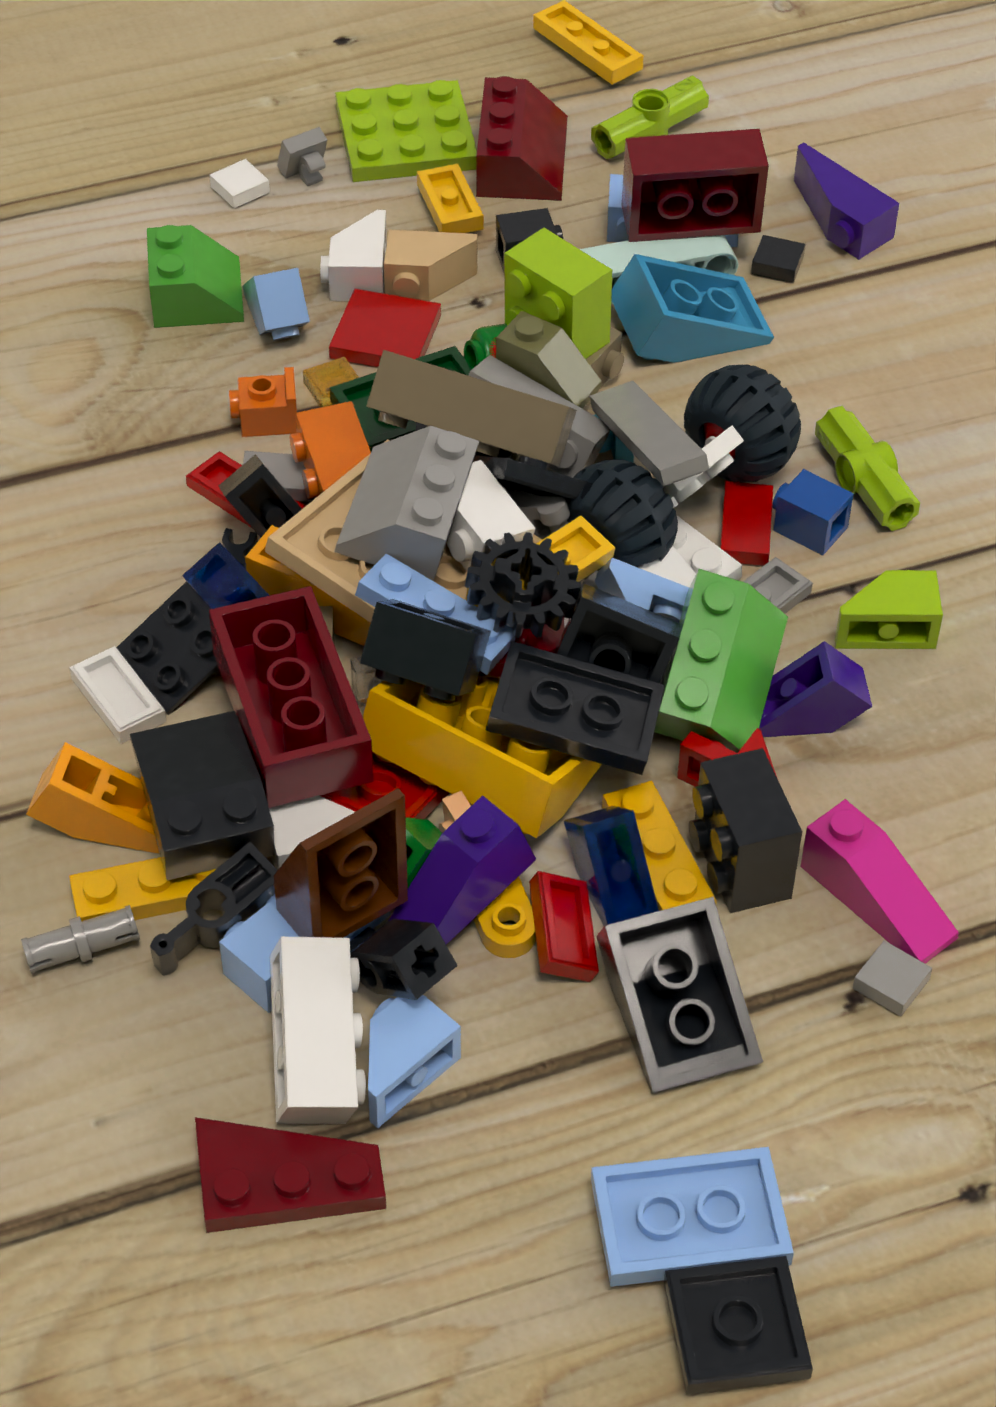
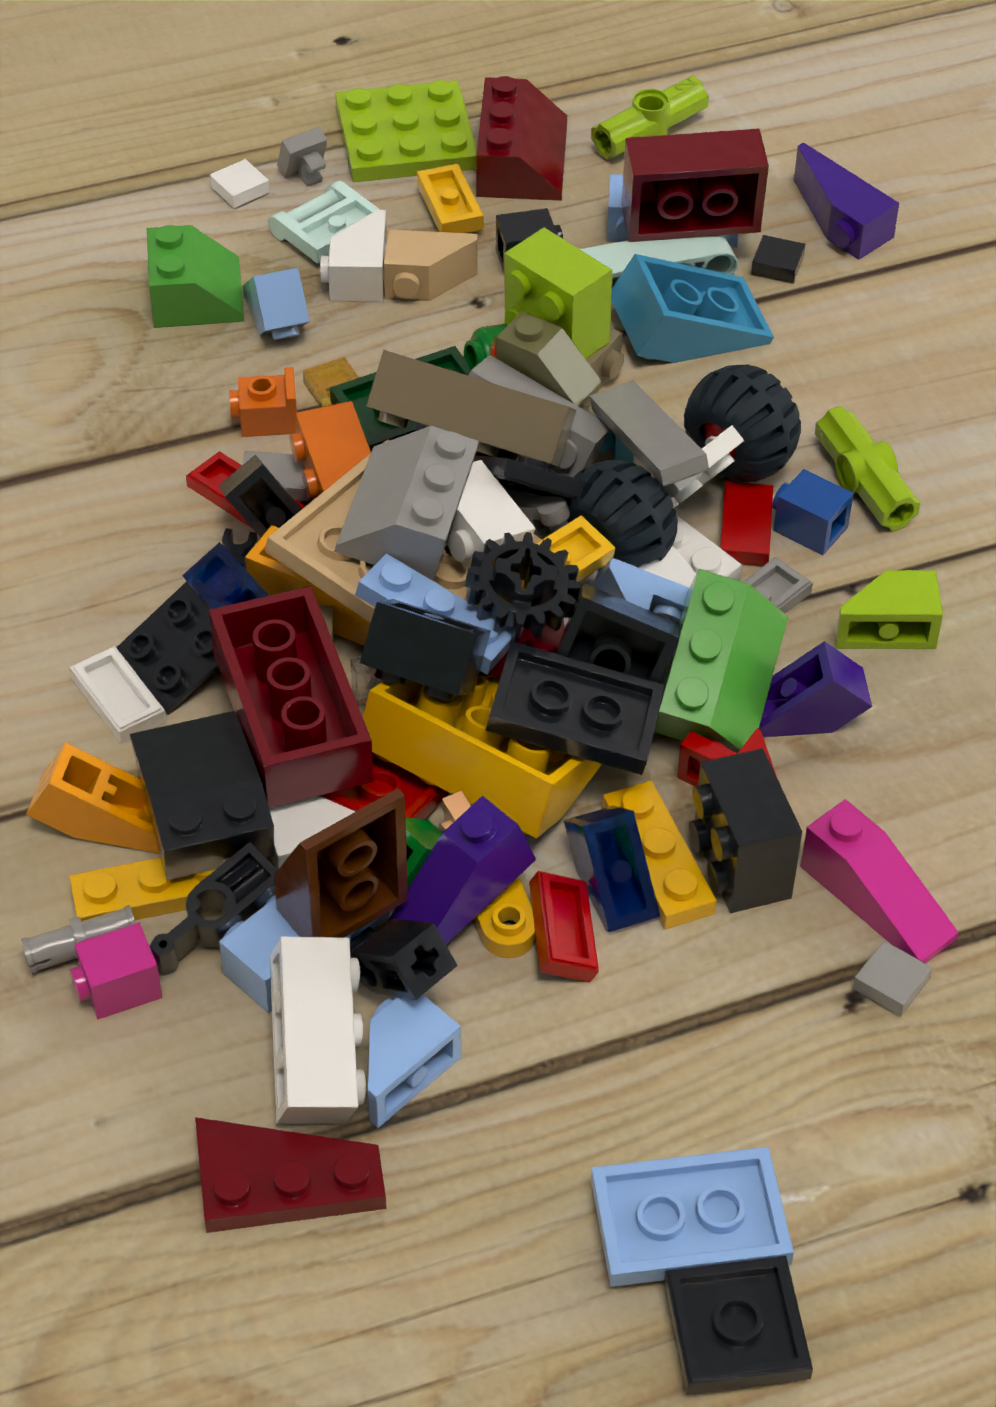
(116, 971): none -> dark pink brick
(319, 219): none -> light aqua plate
(383, 323): red tile -> none
(588, 42): yellow plate -> none
(679, 994): black slope -> none

